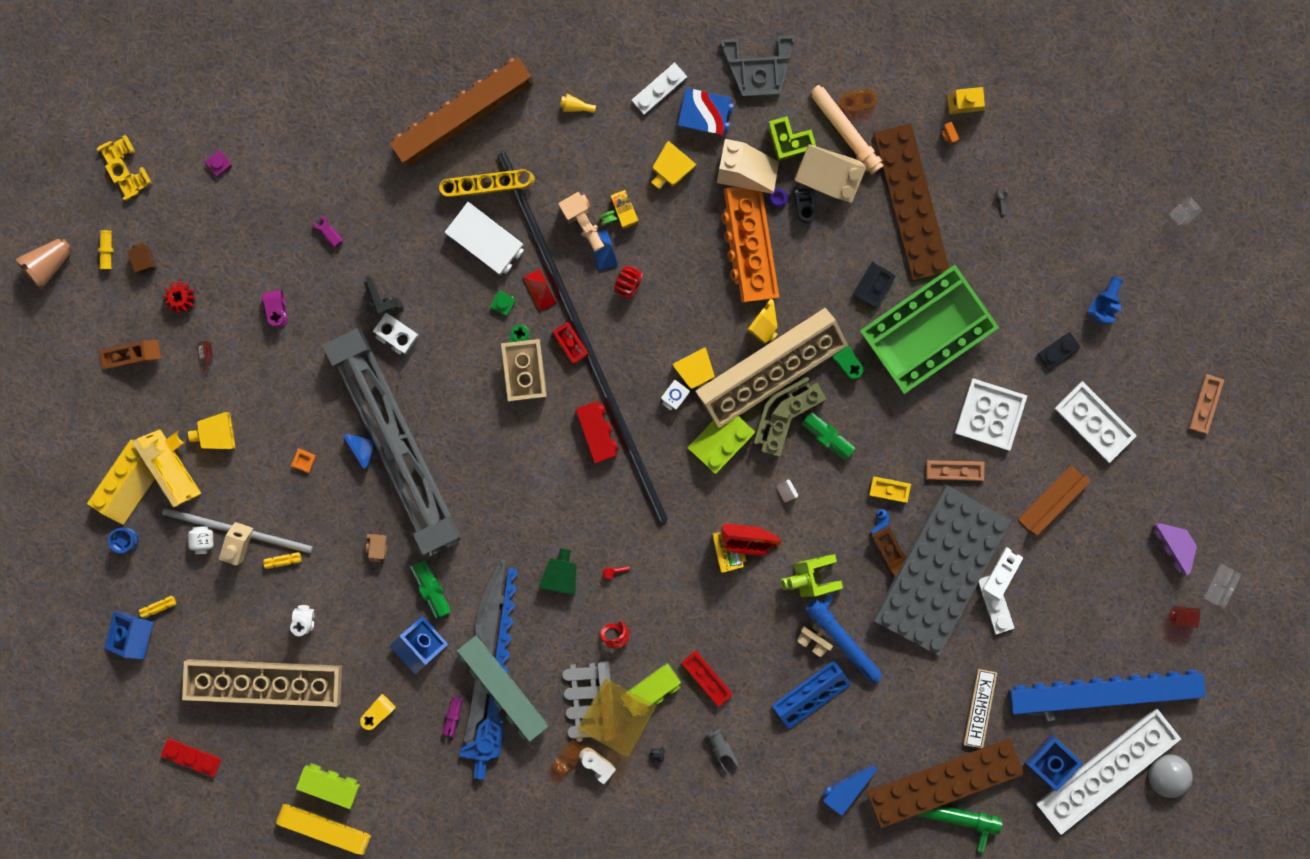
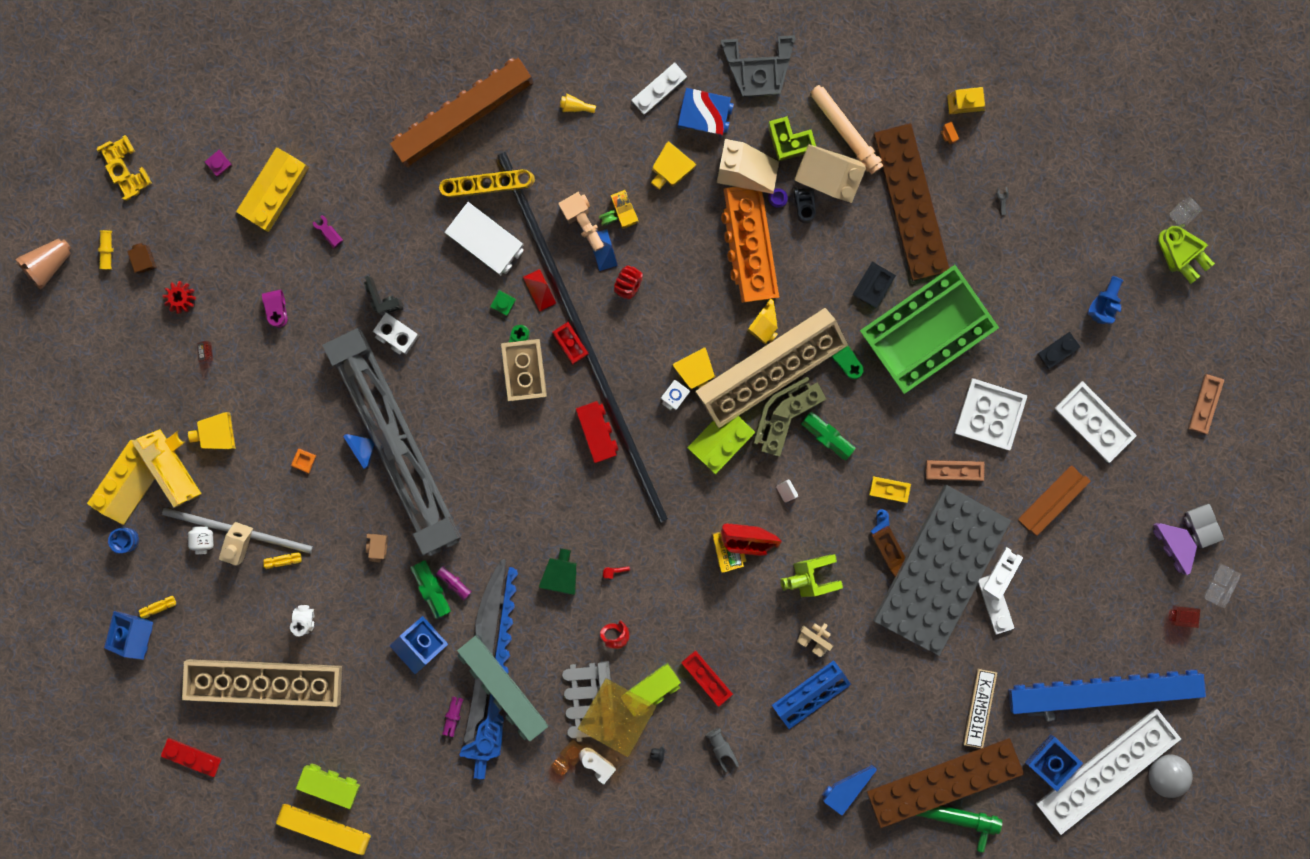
(130, 354): dark orange slope -> none
(272, 189): none -> yellow slope
(379, 710): yellow piece -> none
(453, 583): none -> magenta pin
(824, 619): blue cylinder -> none
(857, 99): clear orange plate -> none
(1182, 250): none -> lime piece
(1204, 526): none -> light grey brick

